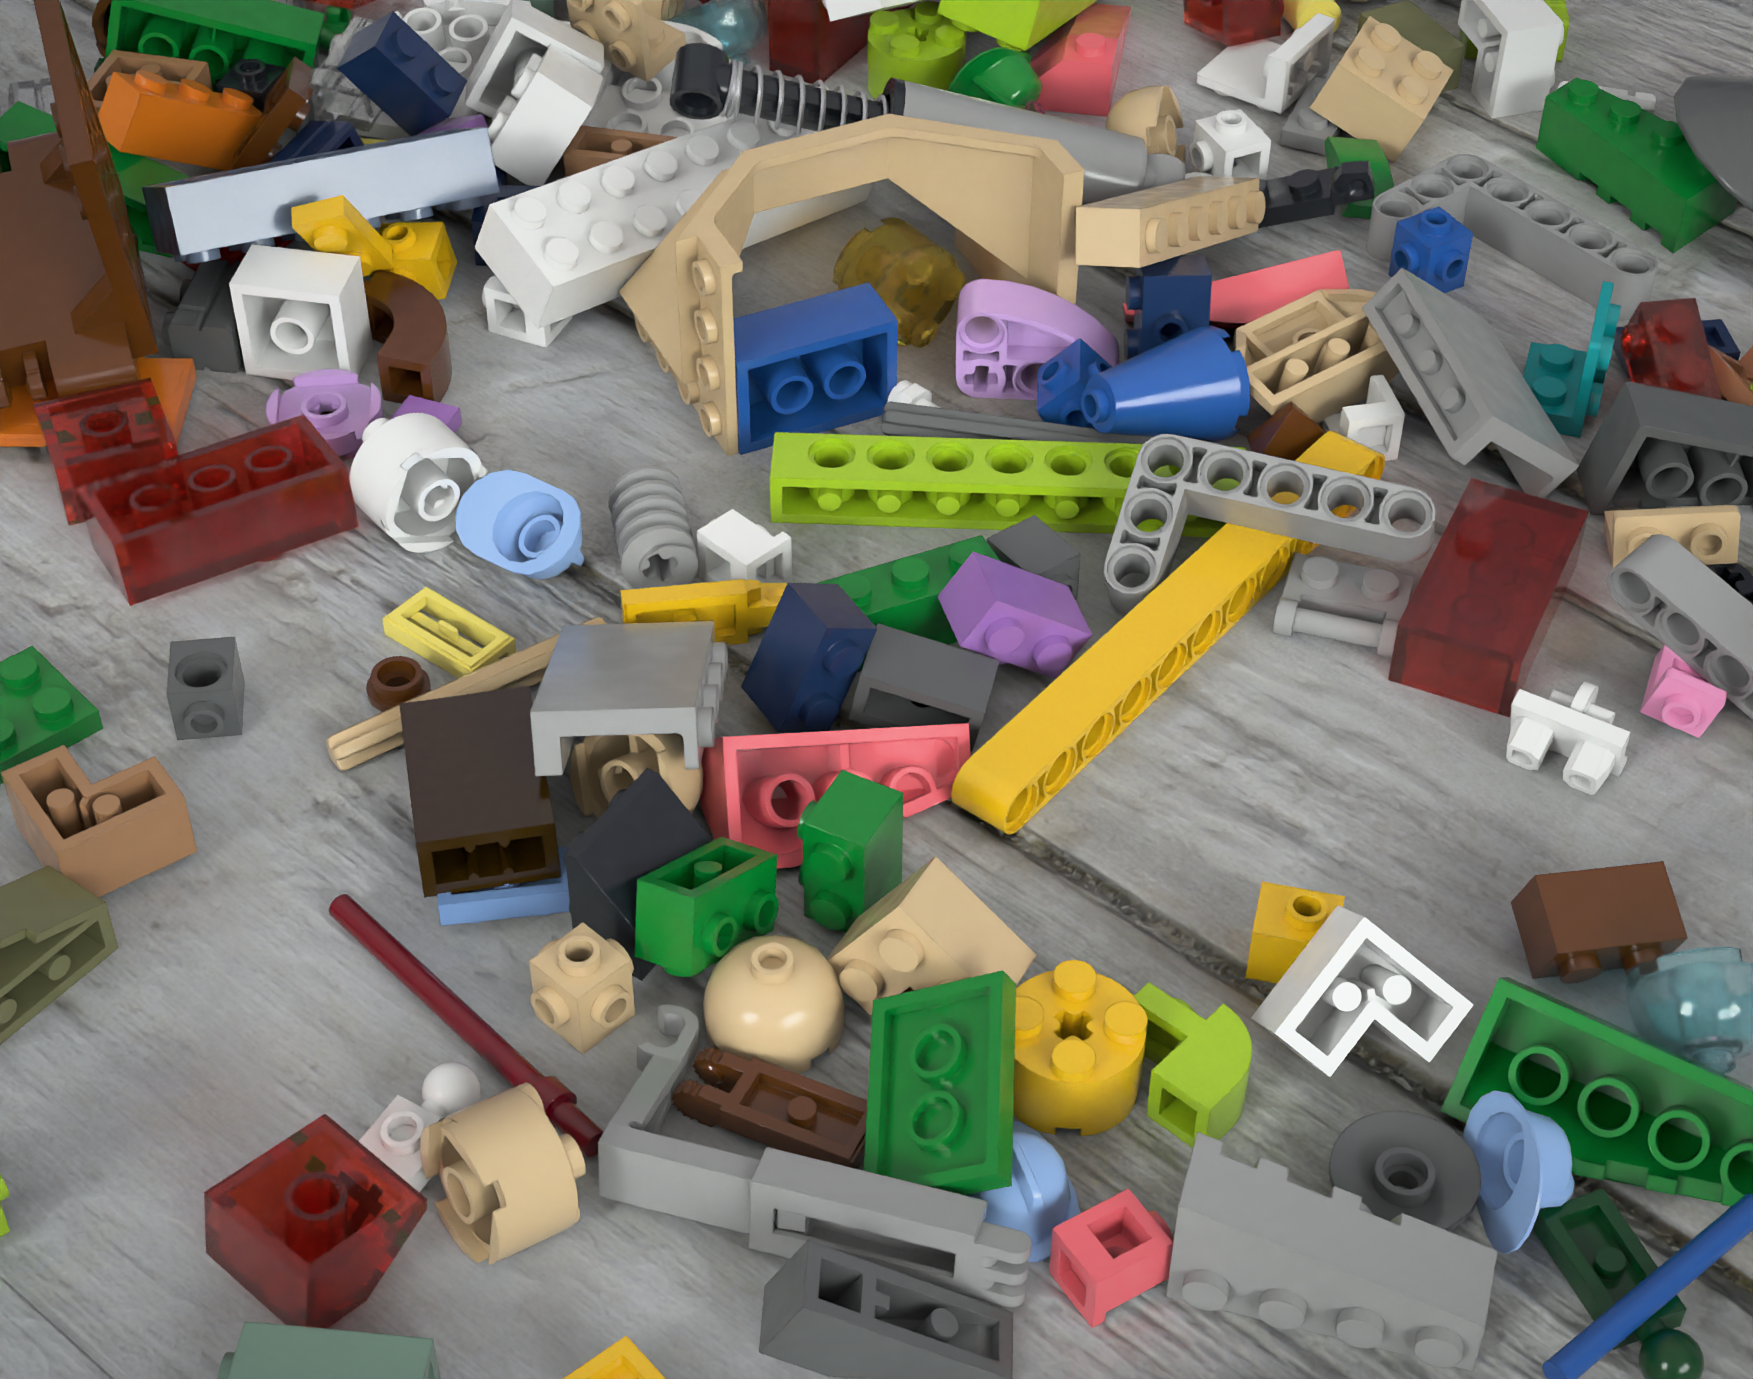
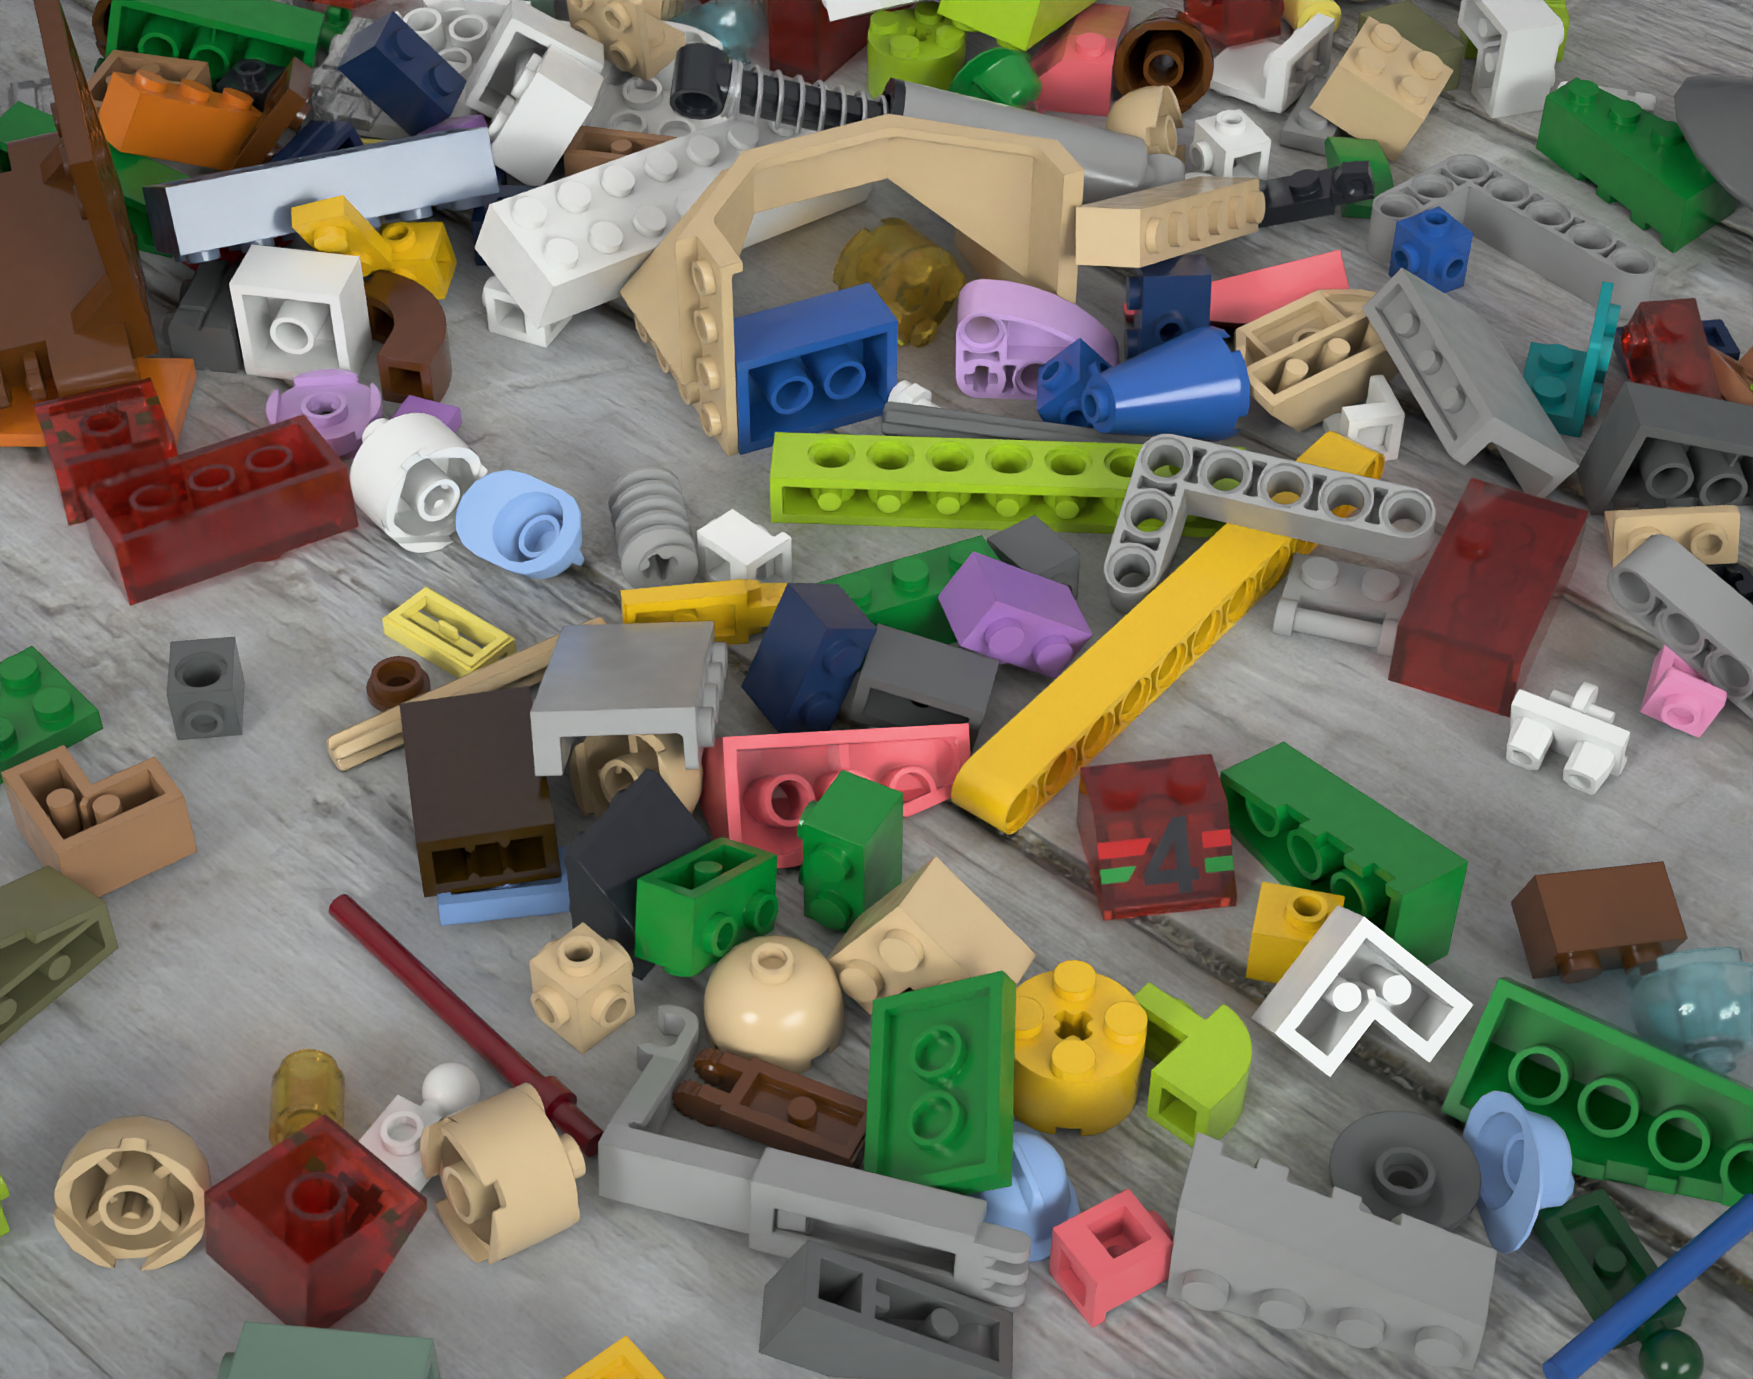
(133, 1193): none -> tan cylinder
(304, 1090): none -> clear yellow brick
(1156, 836): none -> clear red slope
(1168, 53): none -> reddish brown cone
(1286, 434): reddish brown slope -> none
(1338, 841): none -> green wedge

